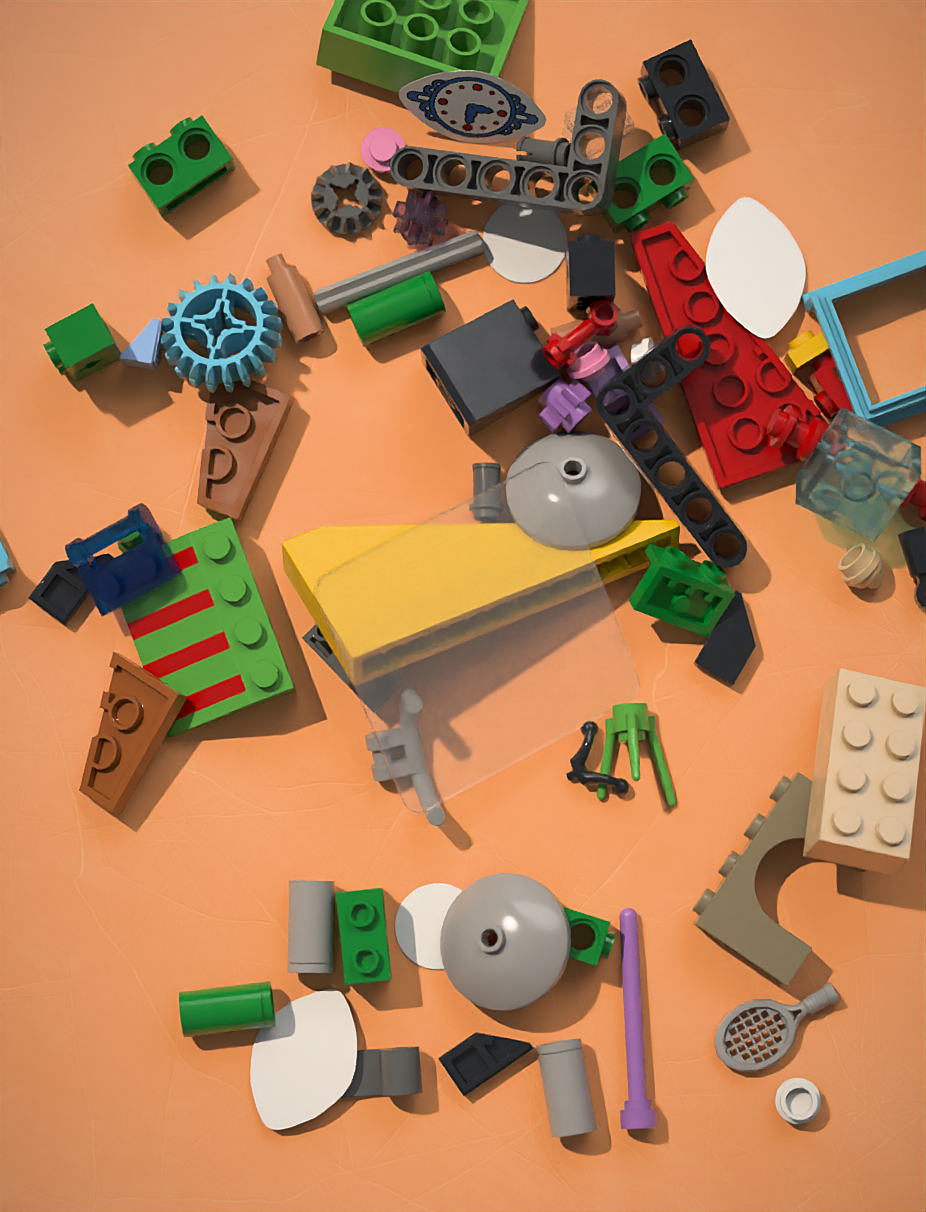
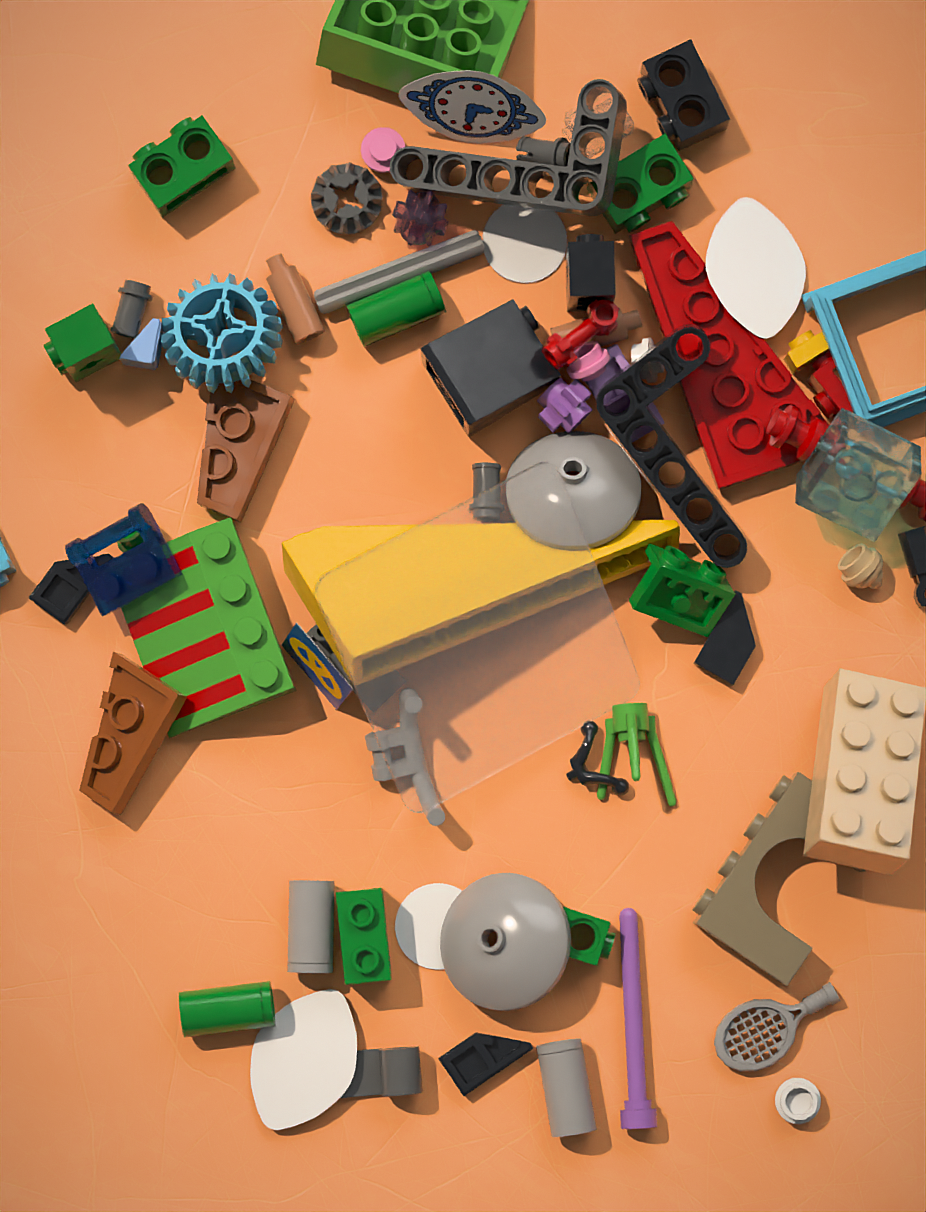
(131, 308): none -> dark grey pin
(316, 666): none -> blue sticker

